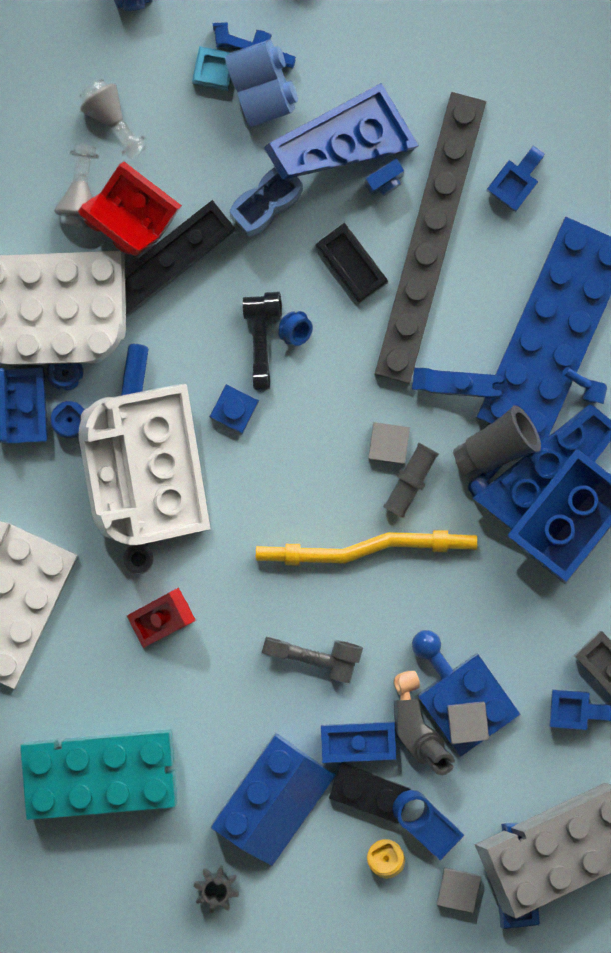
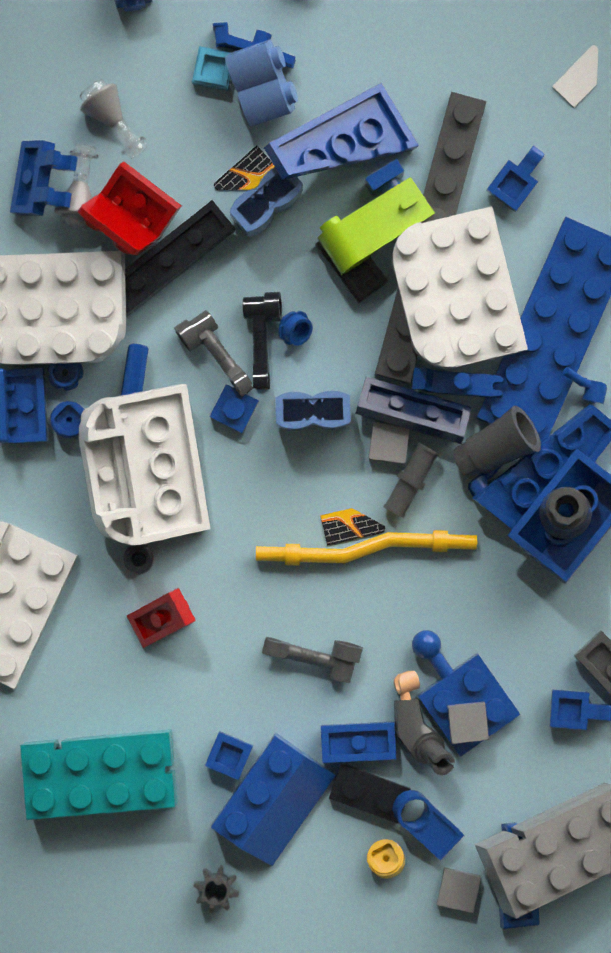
(33, 176): none -> blue plate
(199, 332): none -> dark grey brick
(229, 755): none -> blue plate
(246, 173): none -> sticker
(324, 410): none -> medium blue brick
(348, 525): none -> sticker
(373, 225): none -> lime door
(413, 410): none -> dark blue plate
(457, 290): none -> white plate
(560, 526): none -> dark grey plant
(579, 77): none -> white sticker

